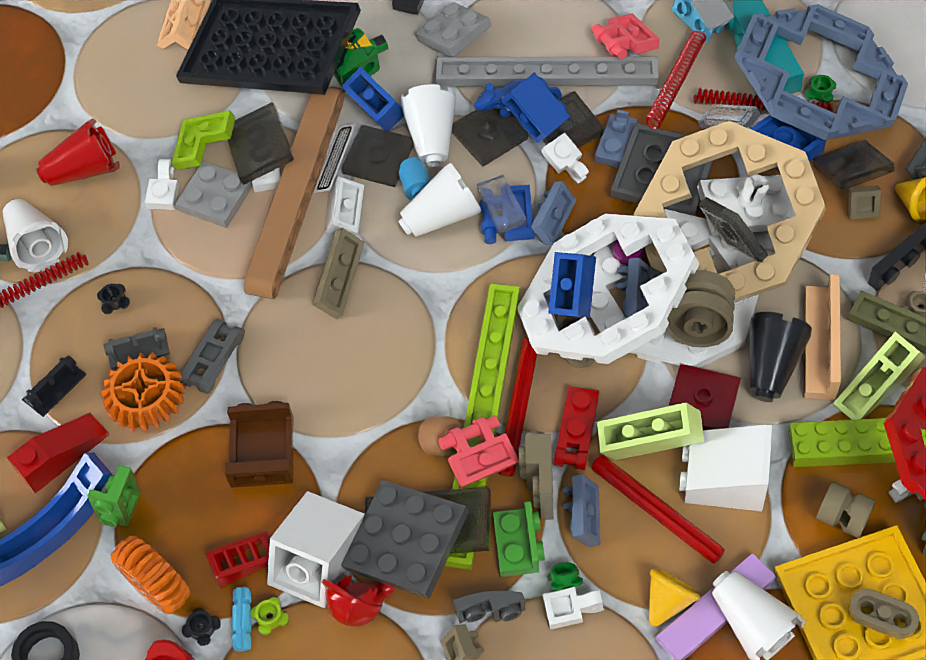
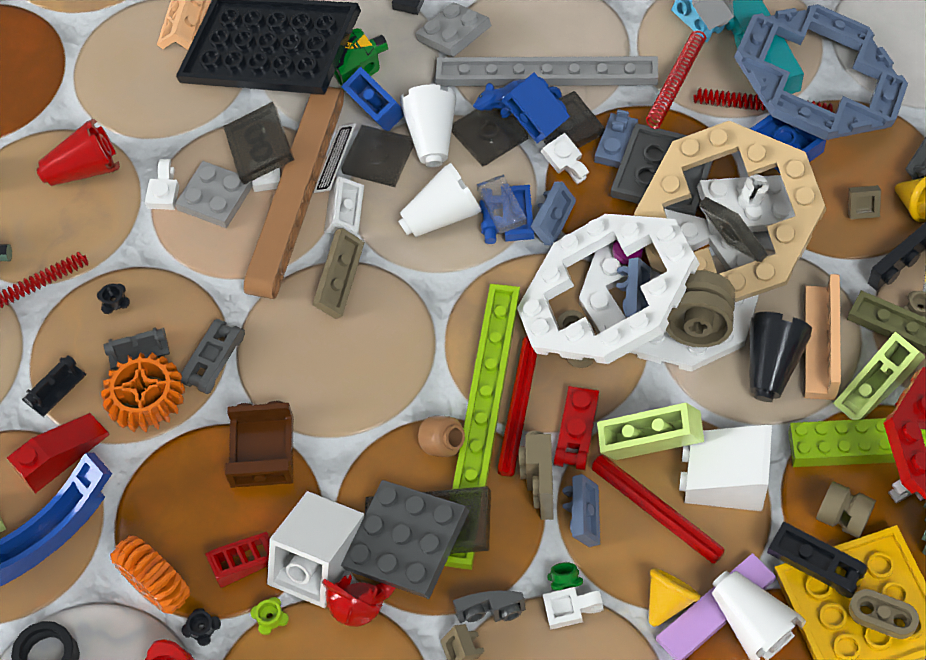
(32, 236): white cone -> none
(119, 500): bright green bracket -> none
(197, 133): lime plate -> none
(241, 619): medium azure axle -> none
(413, 176): dark azure brick -> none
(483, 459): coral plate -> none
(517, 542): bright green bracket -> none
(572, 284): blue brick -> none
(629, 34): coral plate -> none
(708, 392): dark red plate -> none
(721, 113): clear tile -> none
(817, 559): none -> black plate
(821, 88): green plate -> none
(853, 164): clear smoke tile -> none

